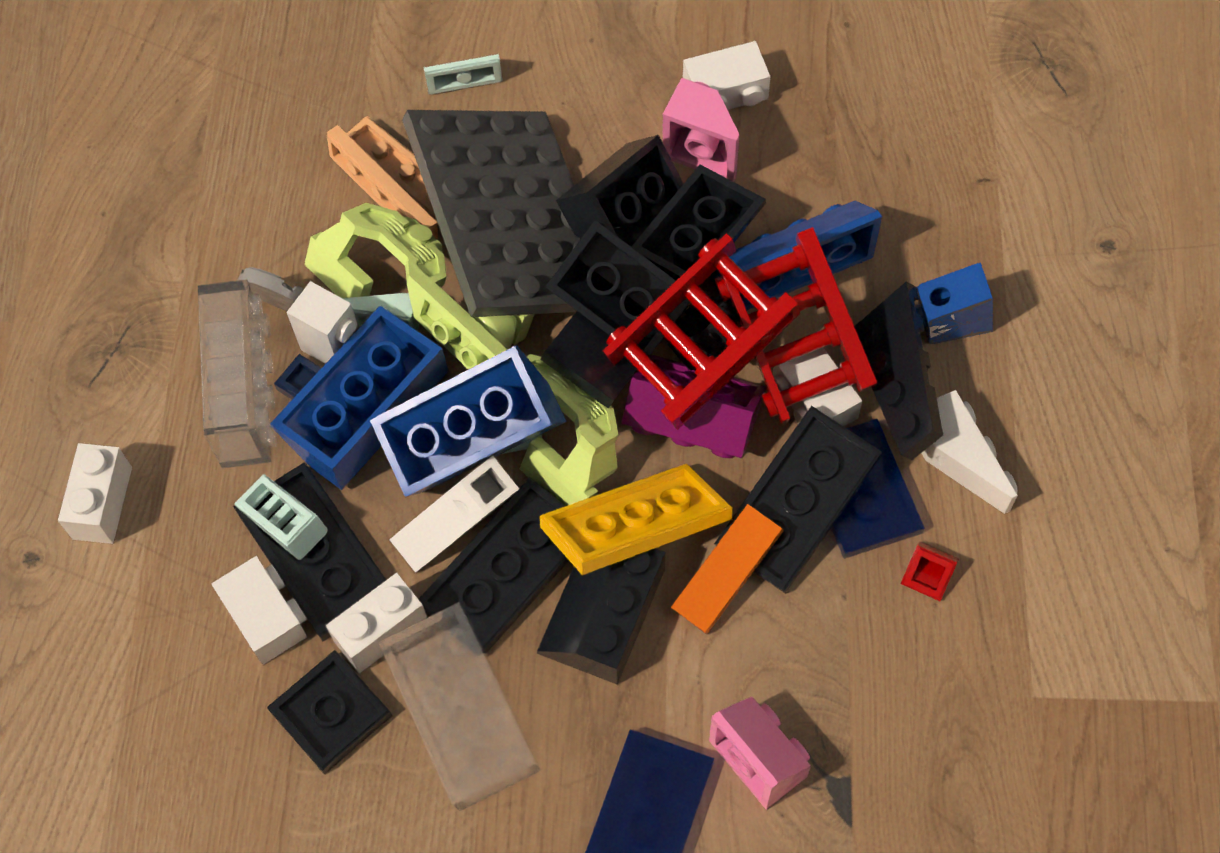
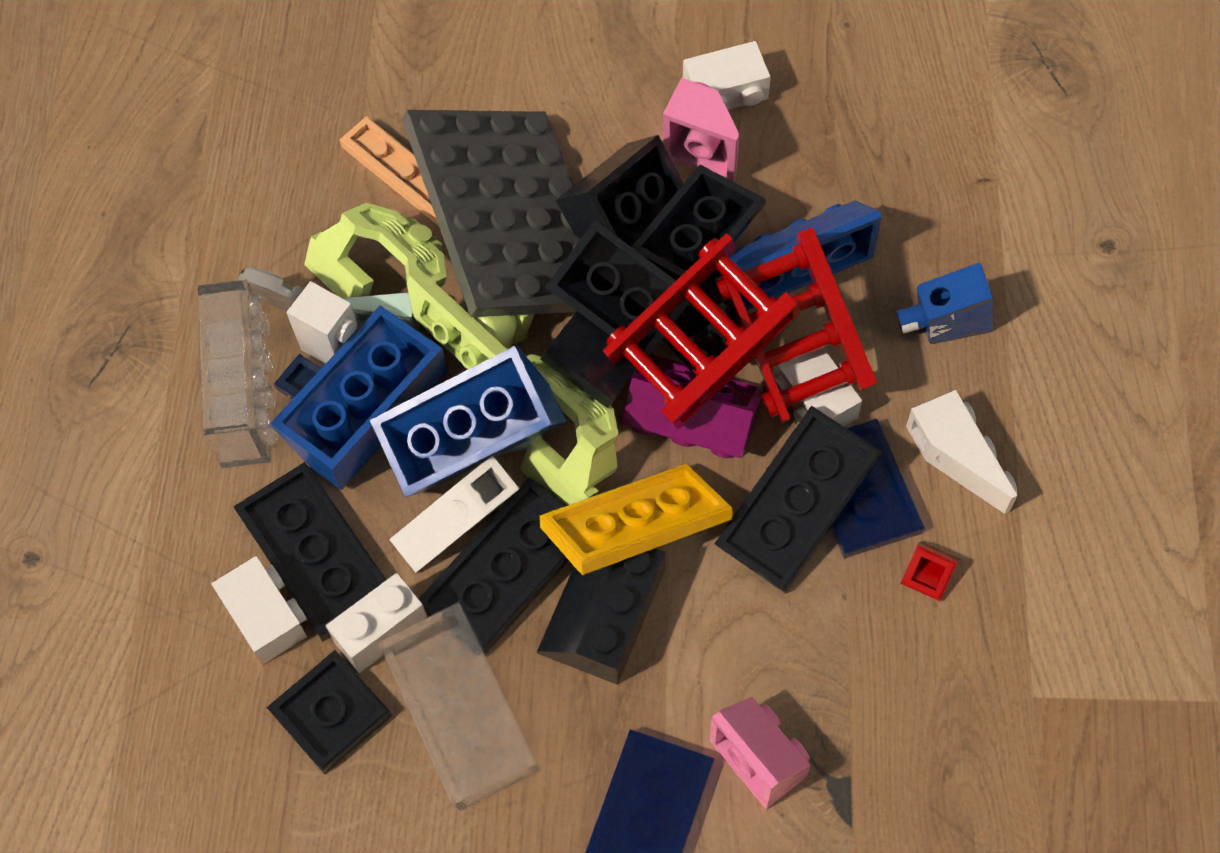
(95, 493): white brick -> none
(303, 530): light aqua slope -> none
(374, 179): light nougat tile -> none
(463, 74): light aqua slope -> none
(727, 569): orange tile -> none
(900, 366): black wing -> none

